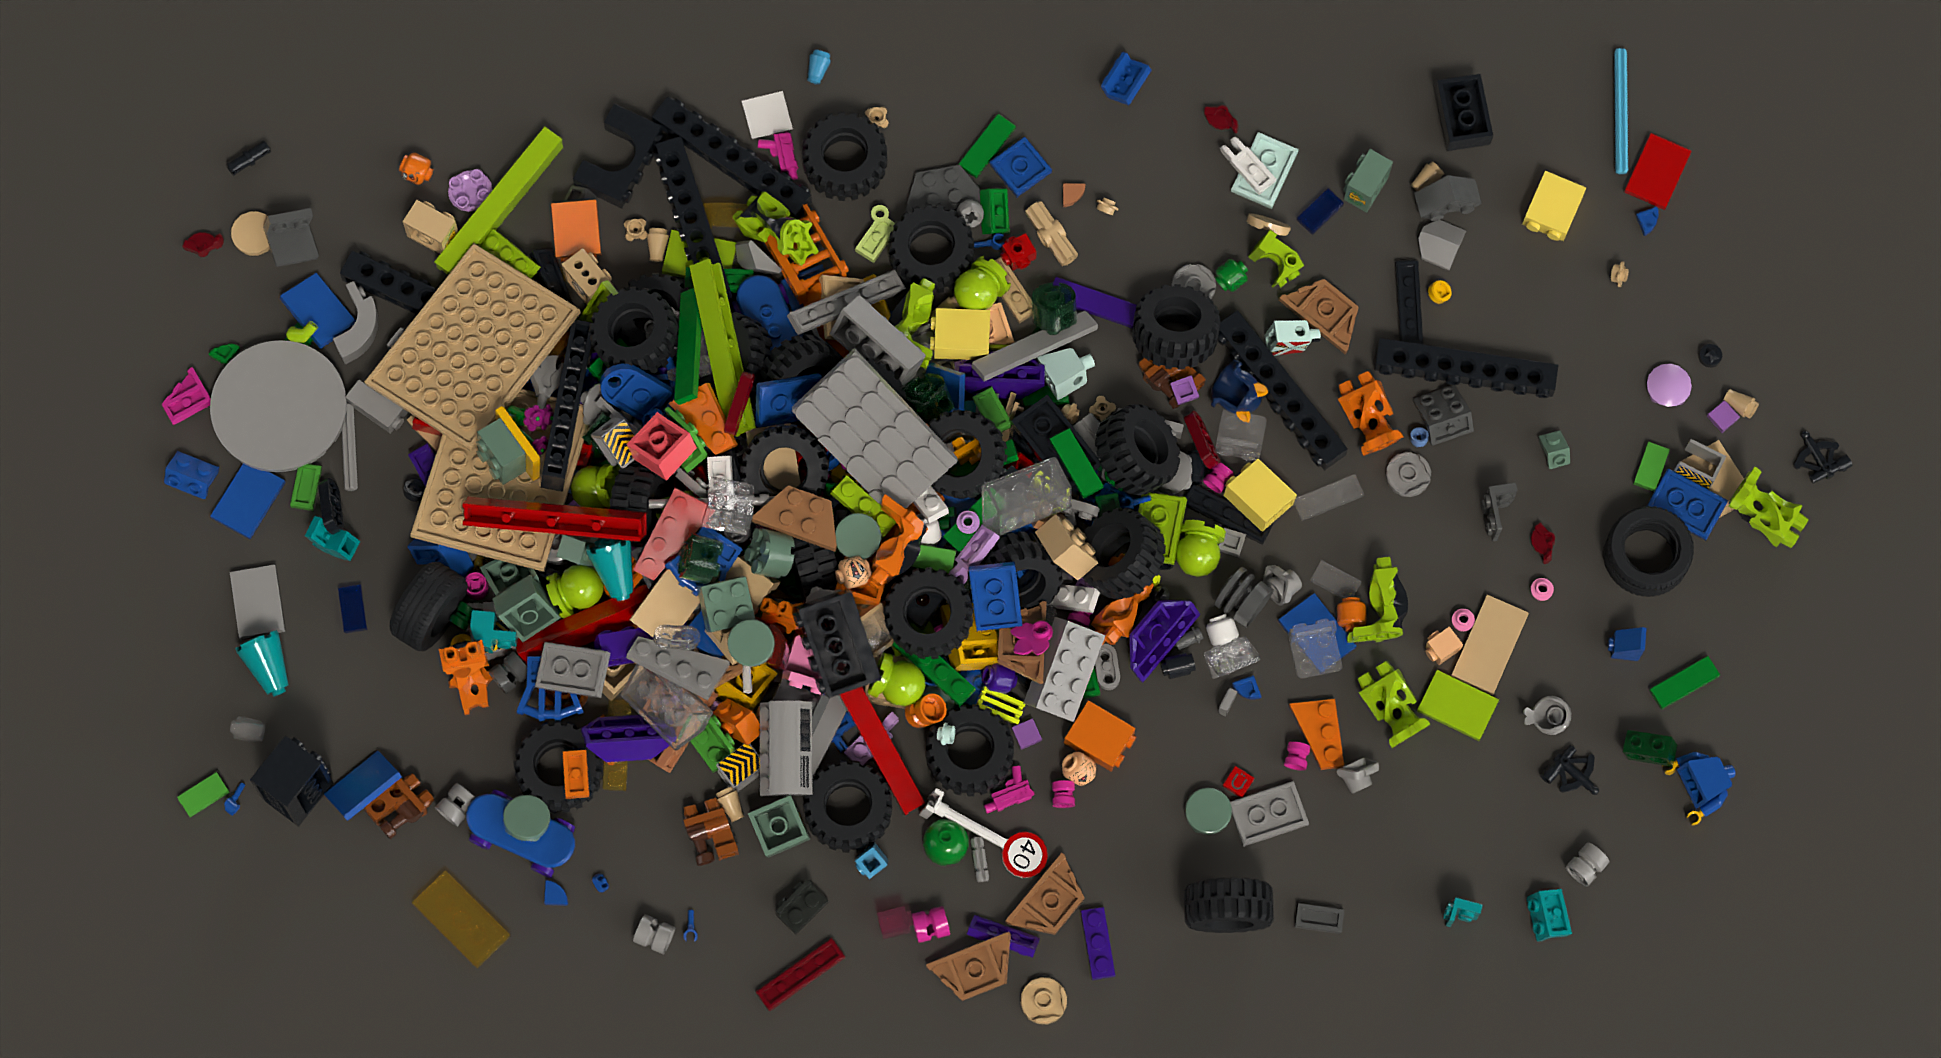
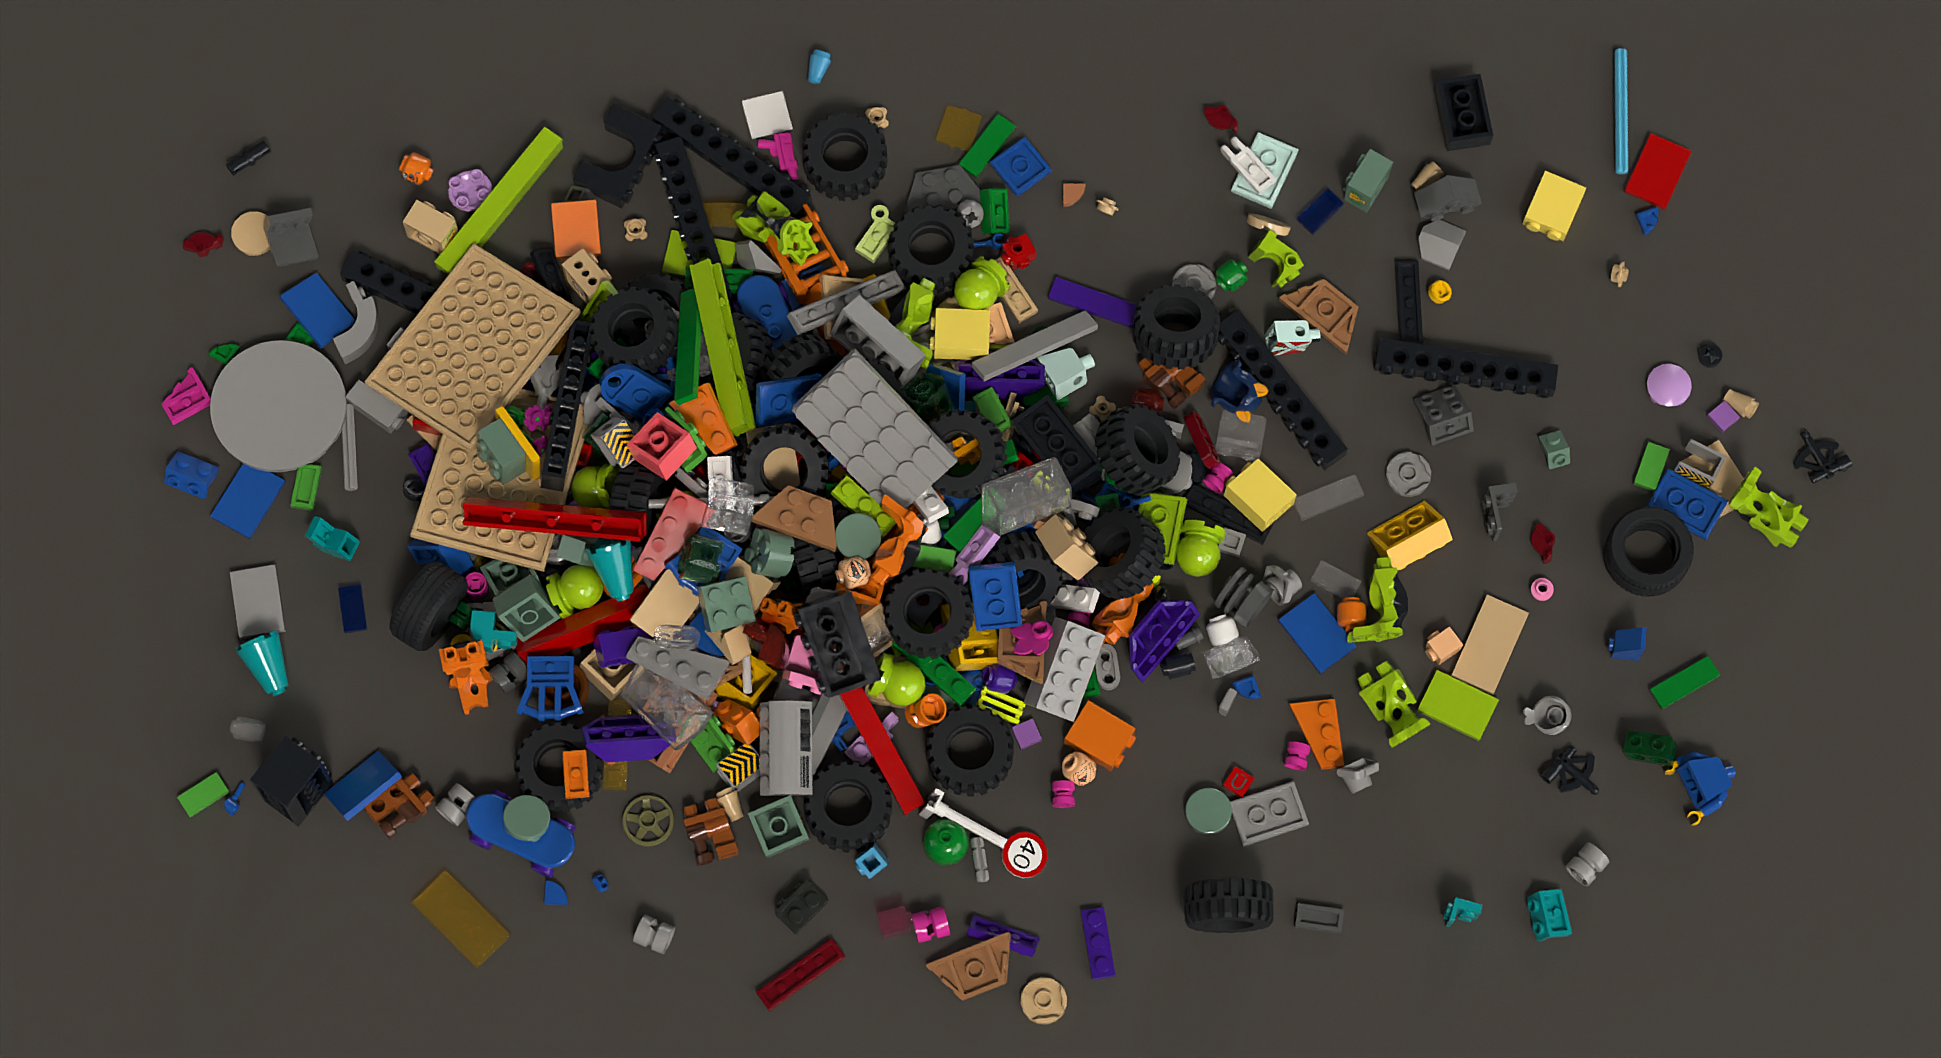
(301, 335): lime arm -> none
(331, 506): black beam -> none
(507, 252): lime plate -> none
(572, 669): light grey tile -> none
(648, 821): none -> olive wheel
(657, 243): tan cone -> none
(690, 927): blue hand -> none
(739, 403): dark red beam -> none
(751, 643): sand green tile -> none
(946, 734): light aqua plate -> none
(958, 128): none -> clear yellow piece
(968, 529): lavender plate -> none
(1015, 792): dark pink piece -> none
(1049, 901): medium nougat wing -> none
(1051, 233): tan piece -> none
(1054, 307): clear green brick -> none
(1071, 412): tan plate -> none
(1076, 463): green tile -> none
(1125, 79): blue bracket -> none
(1149, 398): none -> clear red head
(1184, 390): medium lavender tile -> none
(1315, 648): clear bracket -> none
(1364, 400): orange hips -> none
(1410, 535): none -> yellow slope
(1423, 437): medium blue hinge -> none
(1463, 626): bright pink plate -> none

